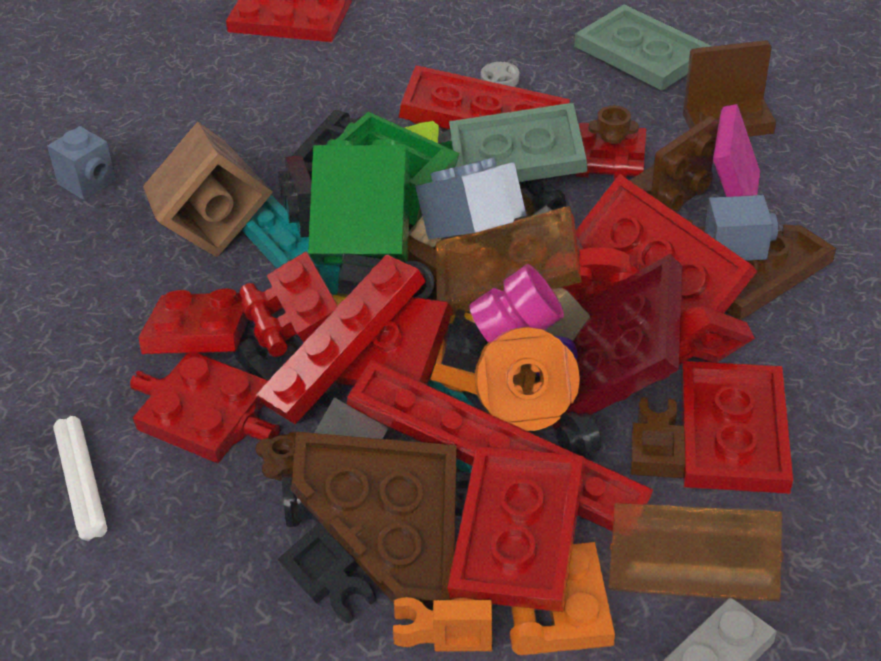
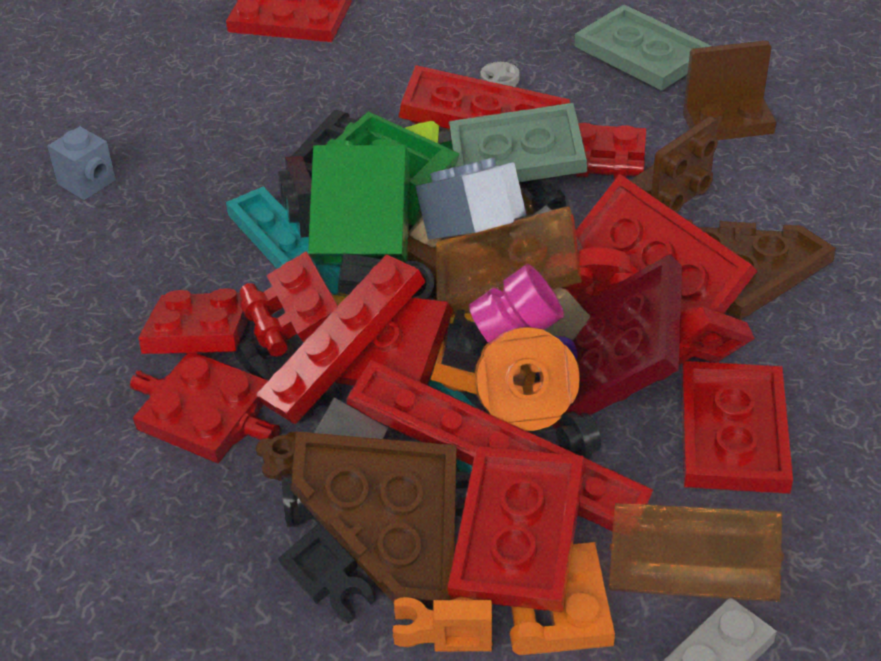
(80, 478): white axle -> none
(205, 191): medium nougat slope -> none
(613, 124): reddish brown plate -> none
(657, 442): reddish brown plate -> none
(735, 155): dark pink tile -> none
(742, 225): sand blue brick -> none

